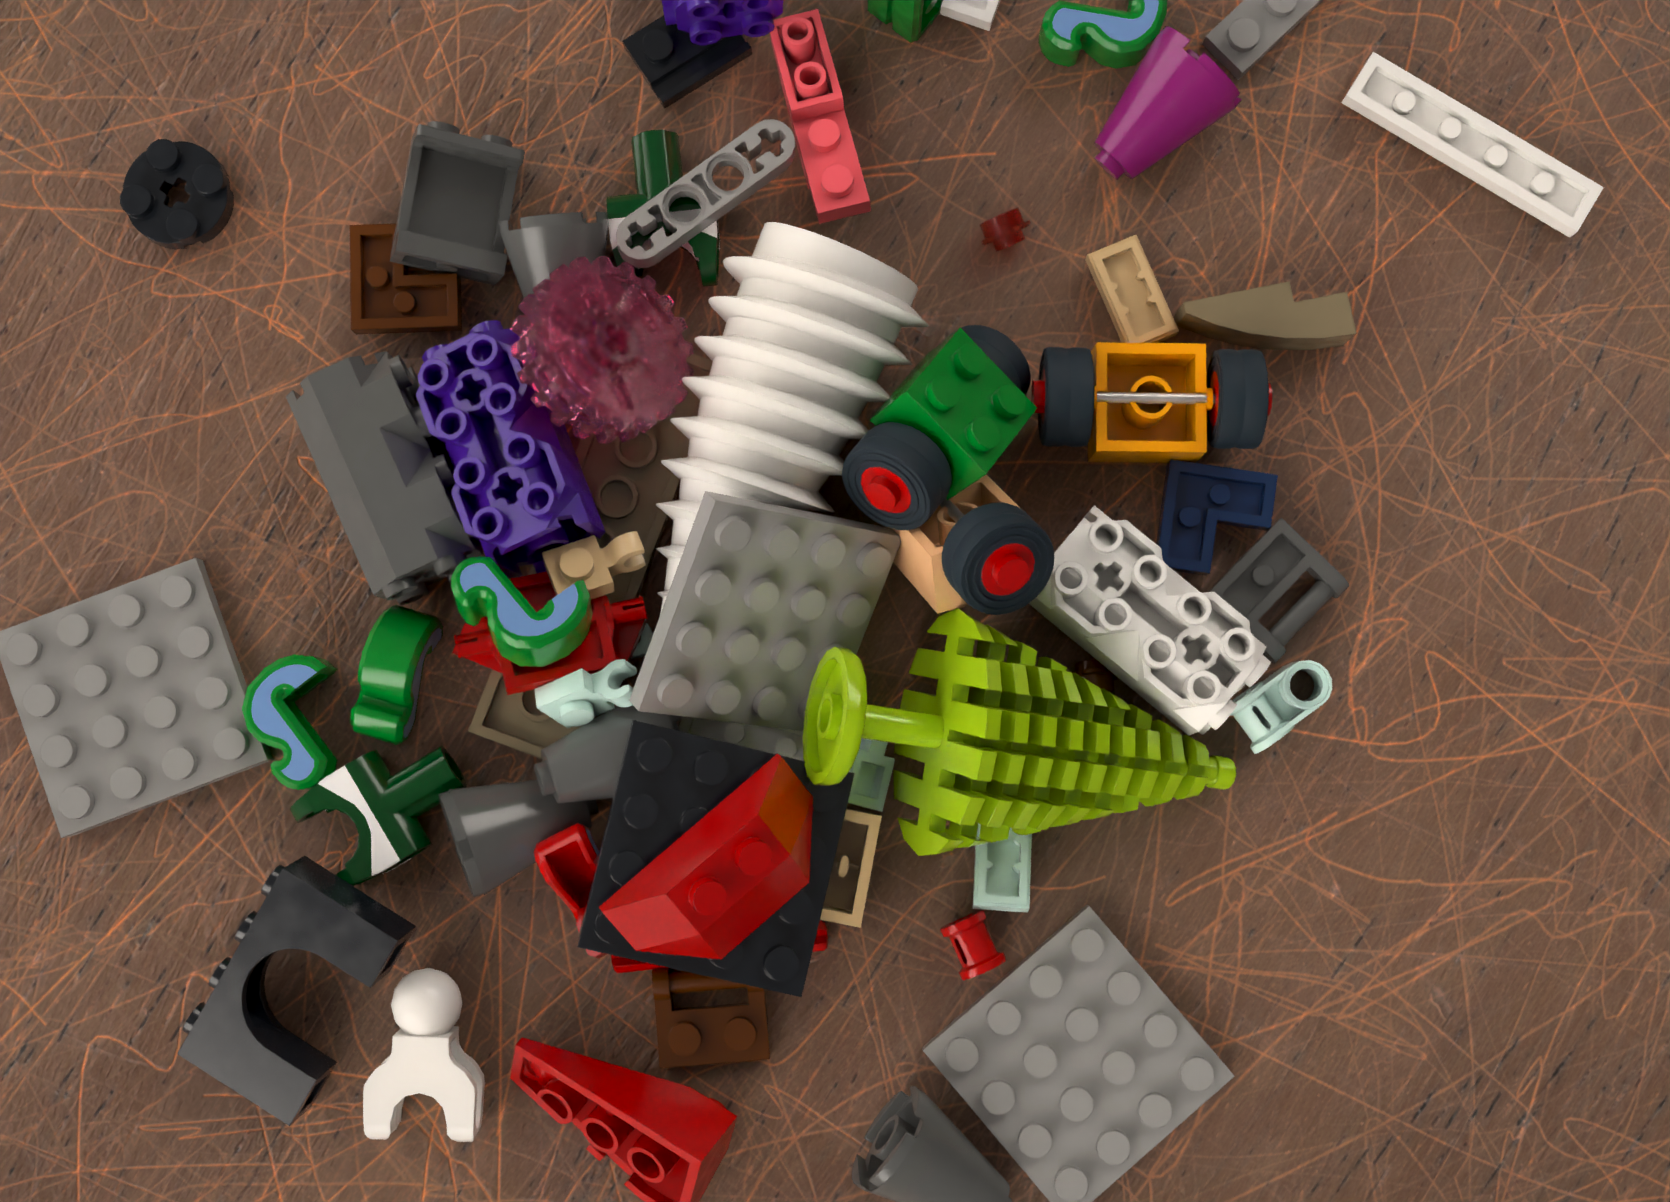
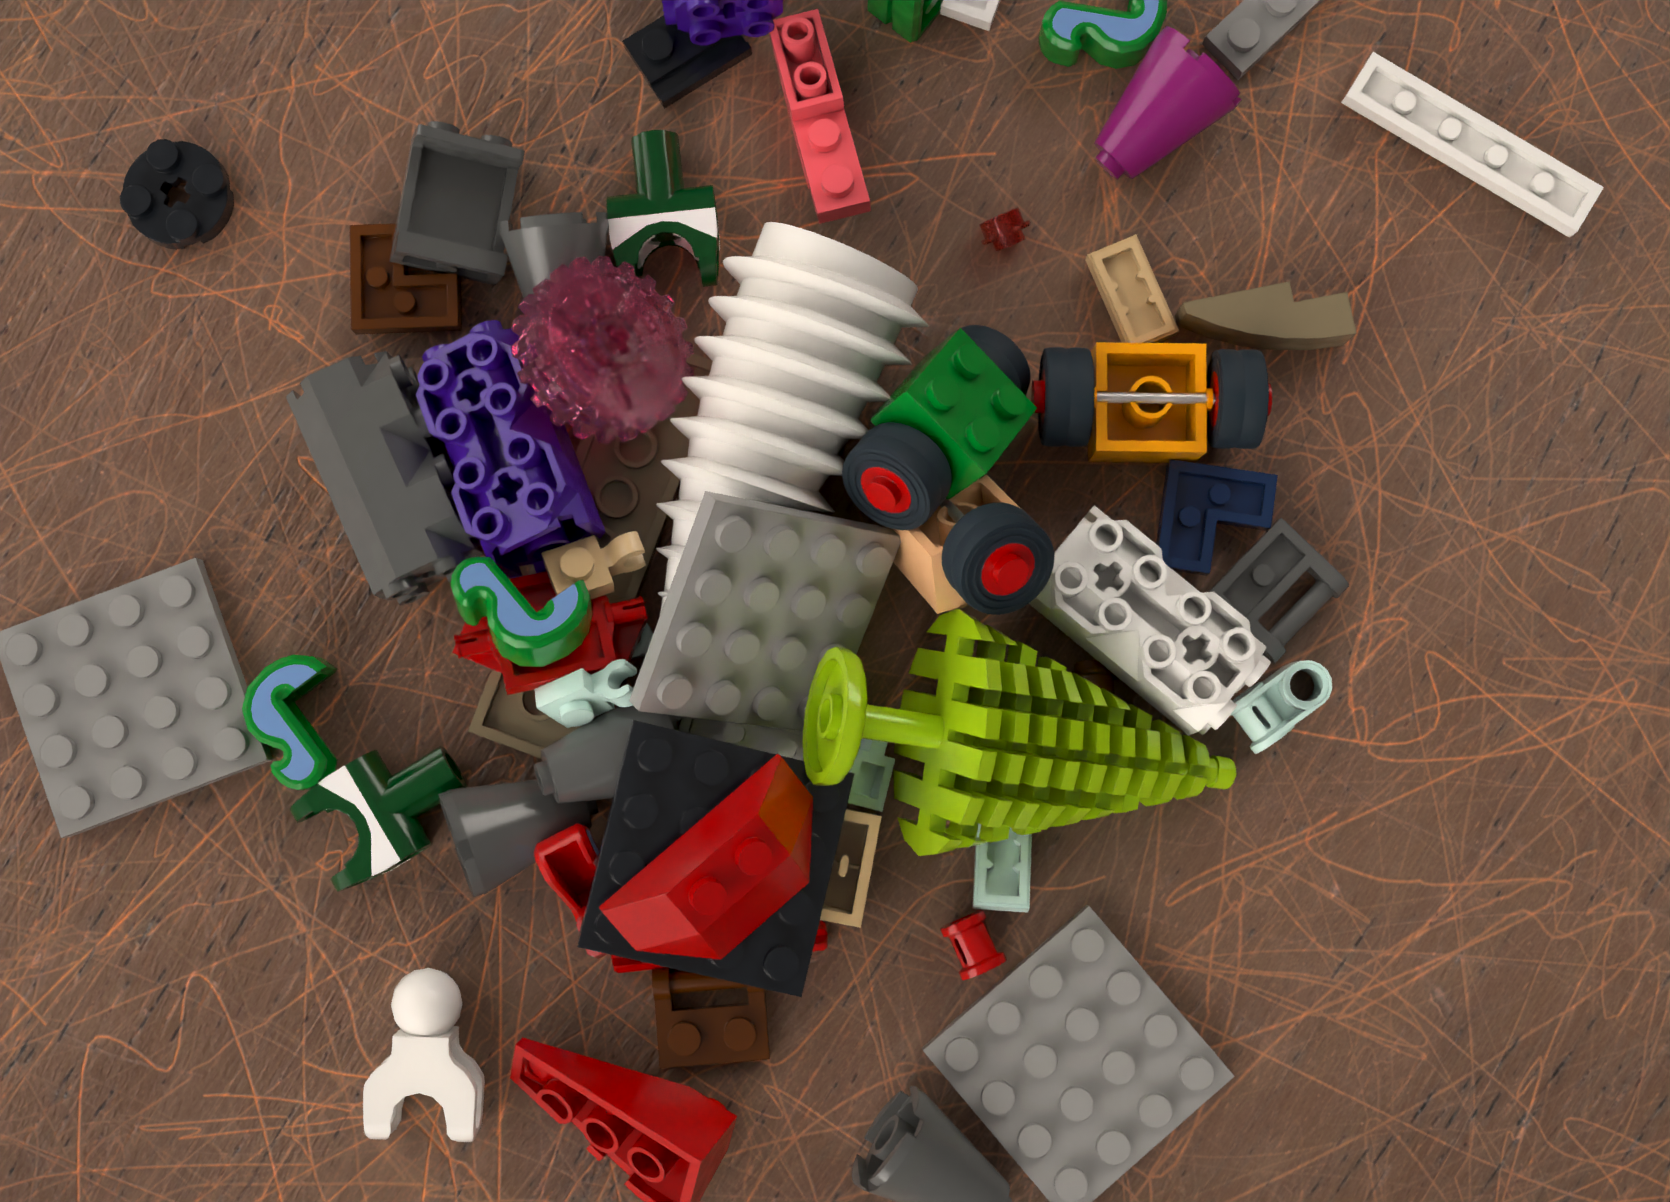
(236, 1031): black arch -> none
(393, 672): green animal -> none
(711, 199): light grey beam -> none

